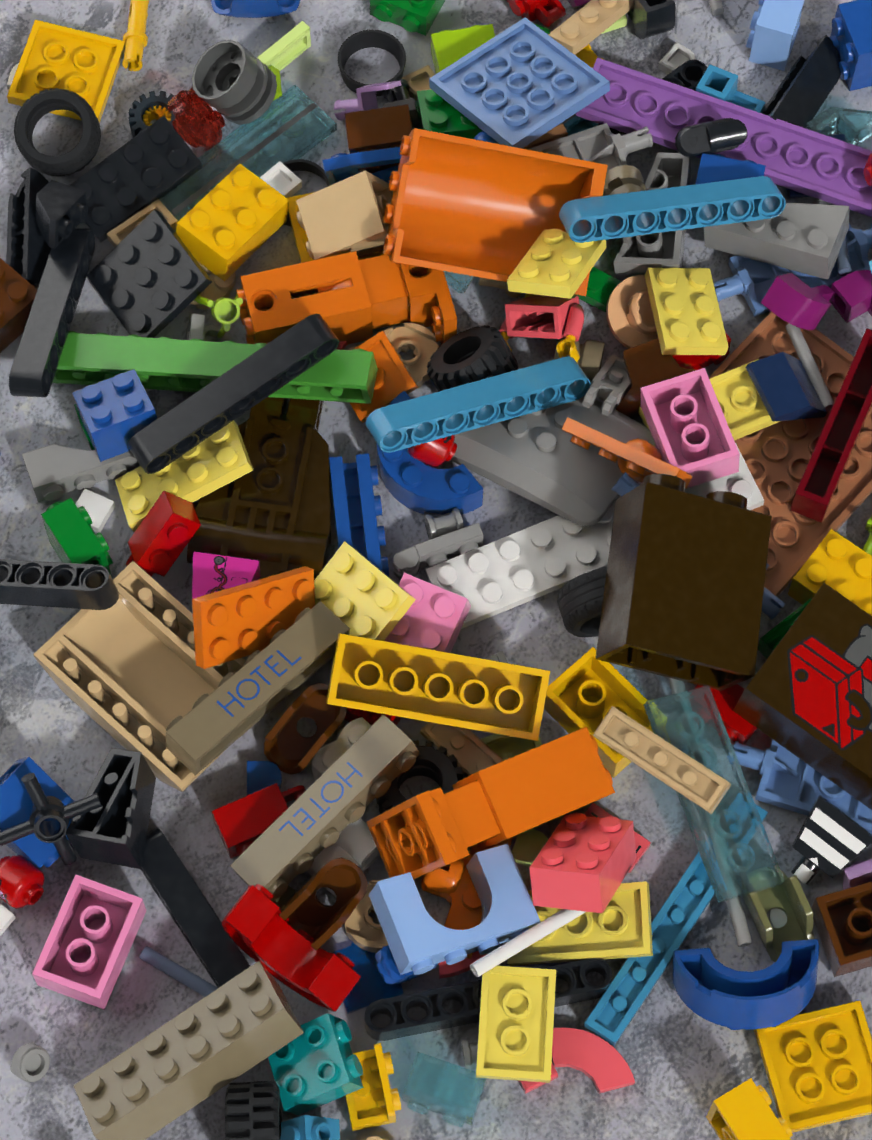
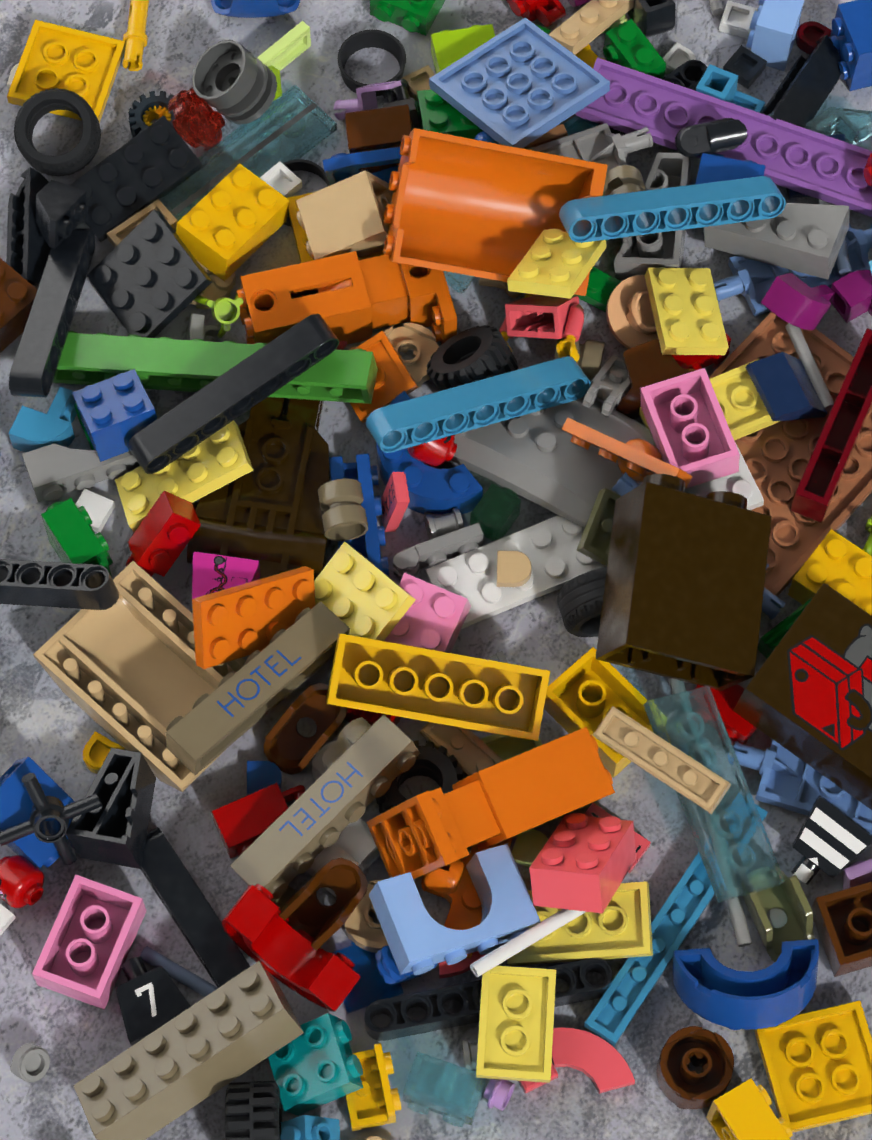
(37, 429): none -> dark azure brick
(97, 751): none -> yellow tile
(147, 999): none -> black torso
(342, 509): none -> dark tan wheel
(394, 501): none -> coral tile
(496, 512): none -> clear green brick
(499, 1093): none -> lavender plate
(512, 569): none -> tan tile
(598, 530): none -> olive plate
(631, 49): none -> green brick
(701, 1048): none -> reddish brown brick
(737, 19): none -> white tile
(745, 65): none -> black plate
(809, 34): none -> dark red tile

